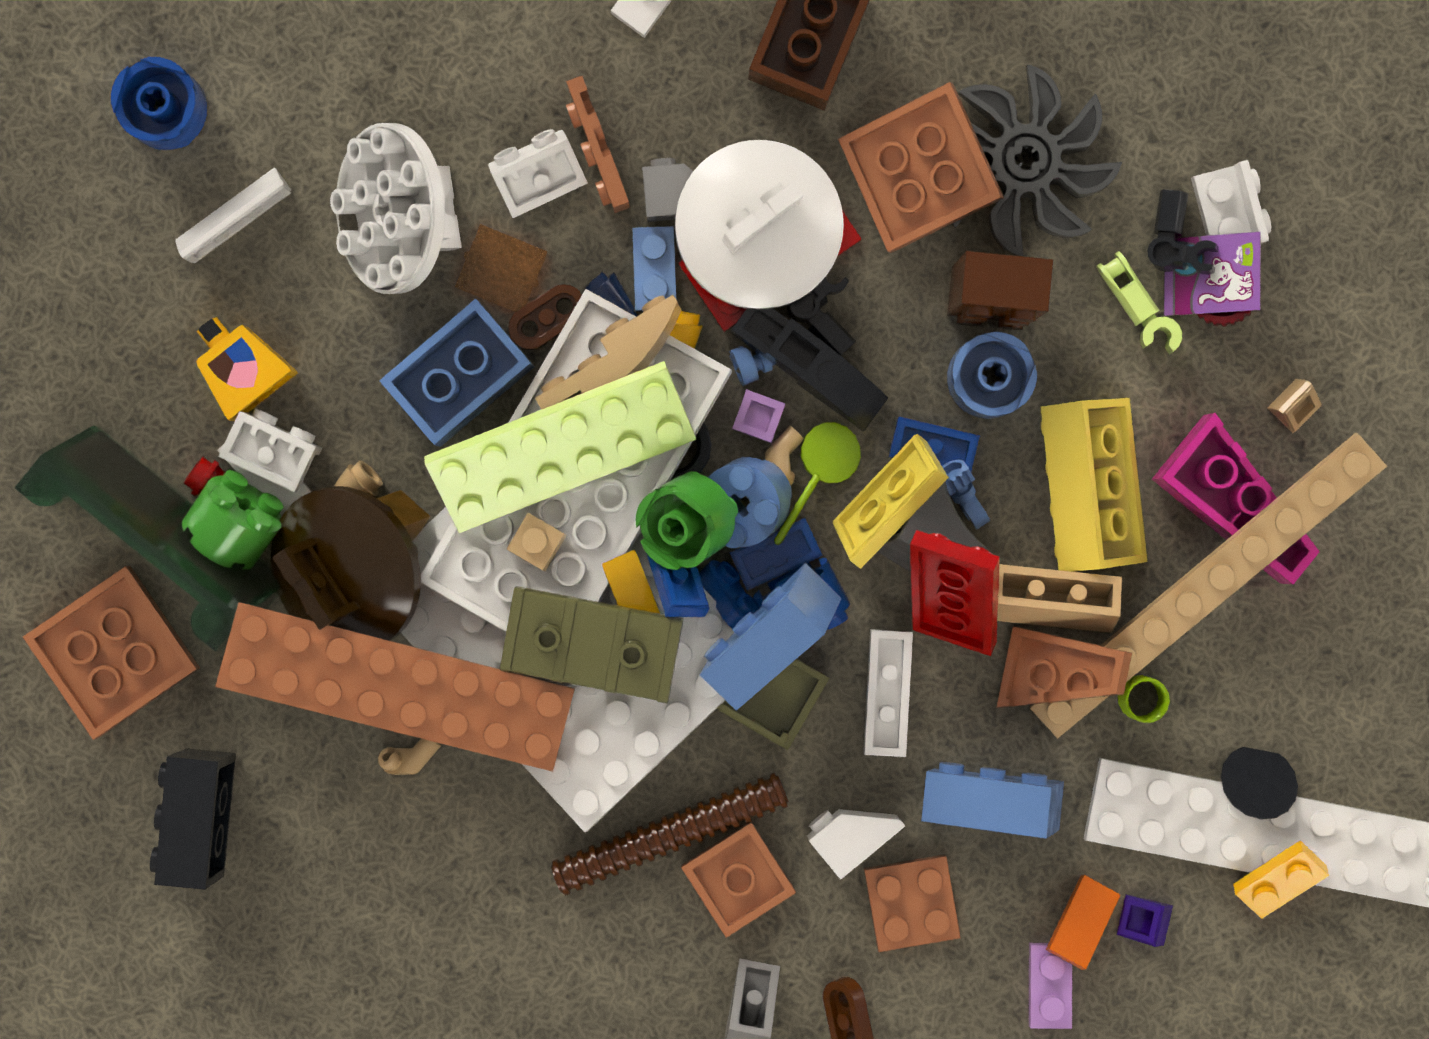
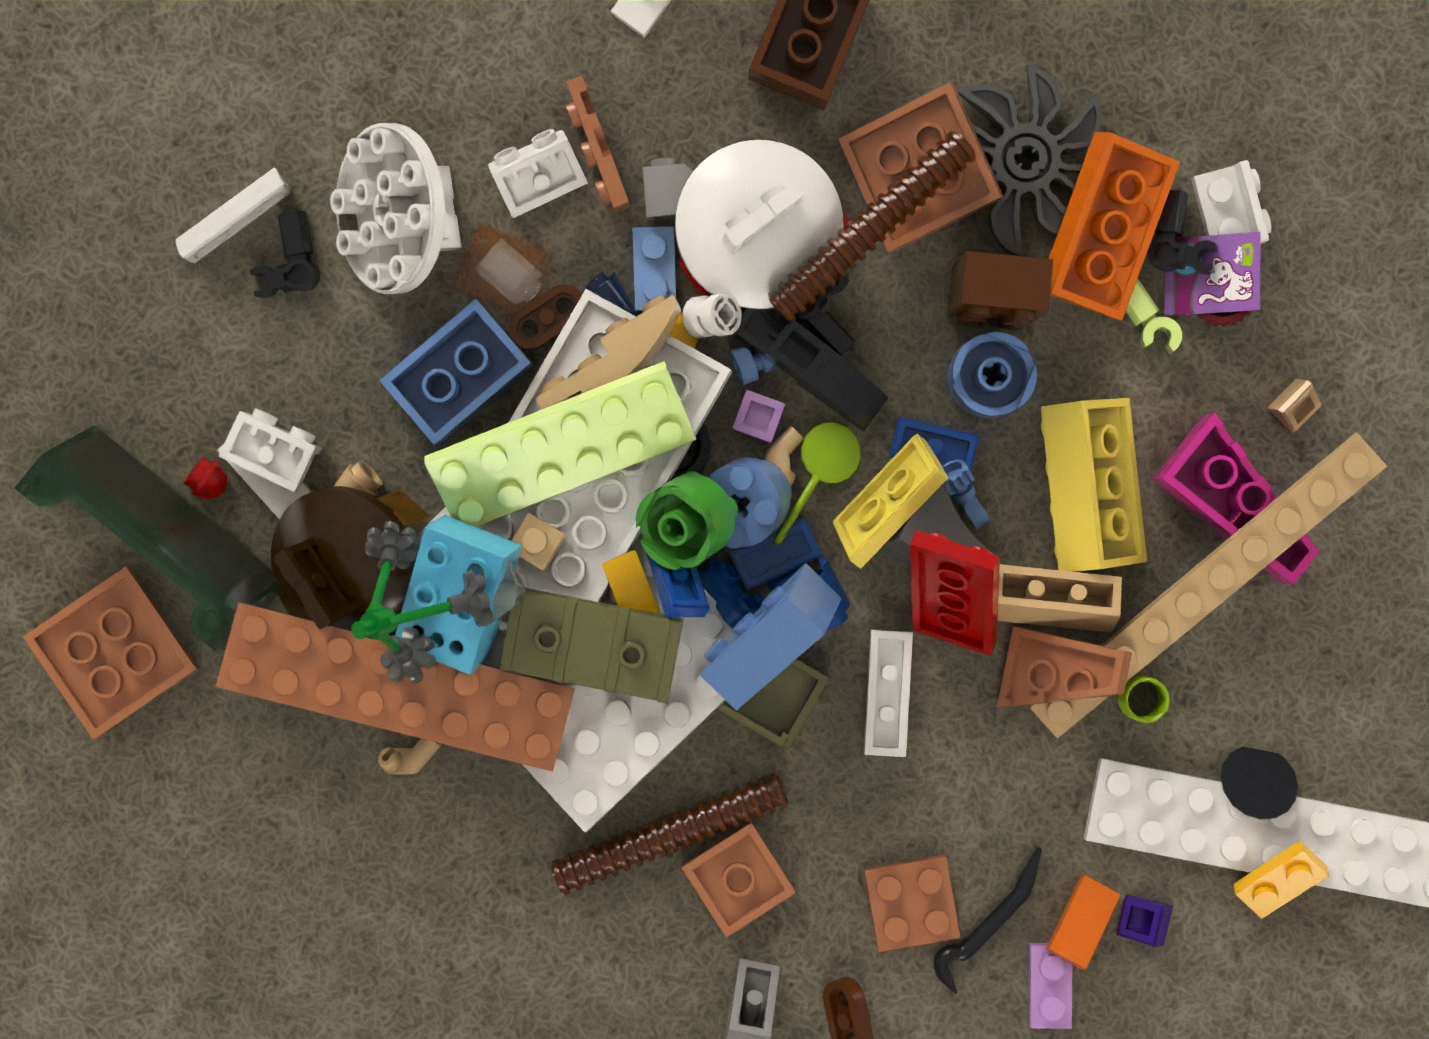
(150, 82): blue brick -> none
(193, 818): black brick -> none
(233, 520): bright green brick -> none
(240, 367): yellow torso -> none
(299, 272): none -> black bar
(410, 653): none -> dark grey plant
(443, 556): none -> medium azure piece
(510, 273): none -> clear brick
(712, 315): none -> white wheel
(851, 836): white slope -> none
(872, 225): none -> reddish brown piece
(990, 924): none -> black piece
(992, 800): medium blue wedge -> none
(1109, 224): none -> orange slope

